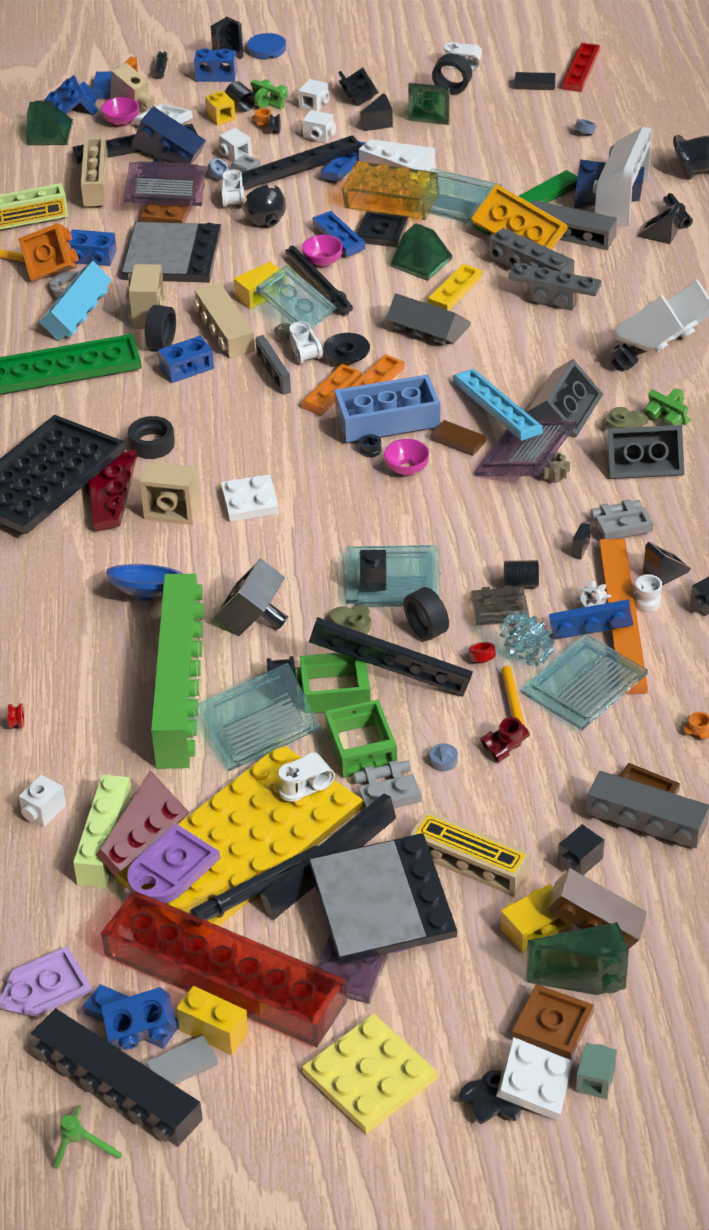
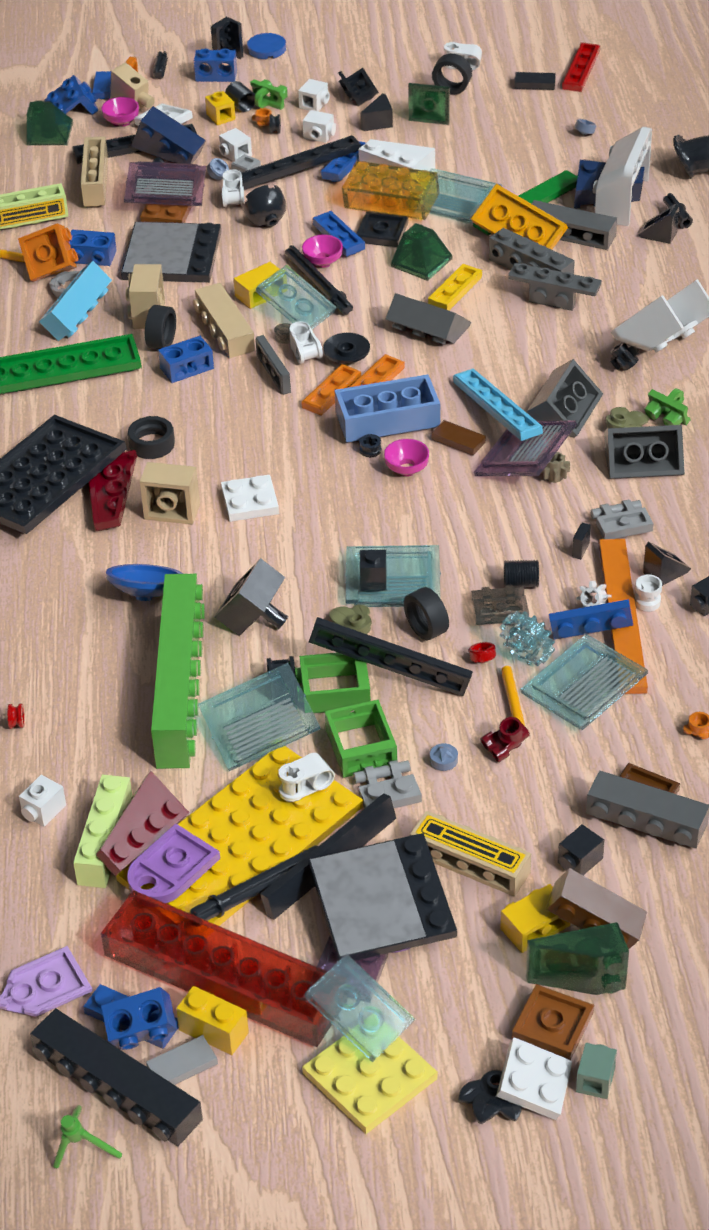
(359, 1007): none -> clear light blue tile

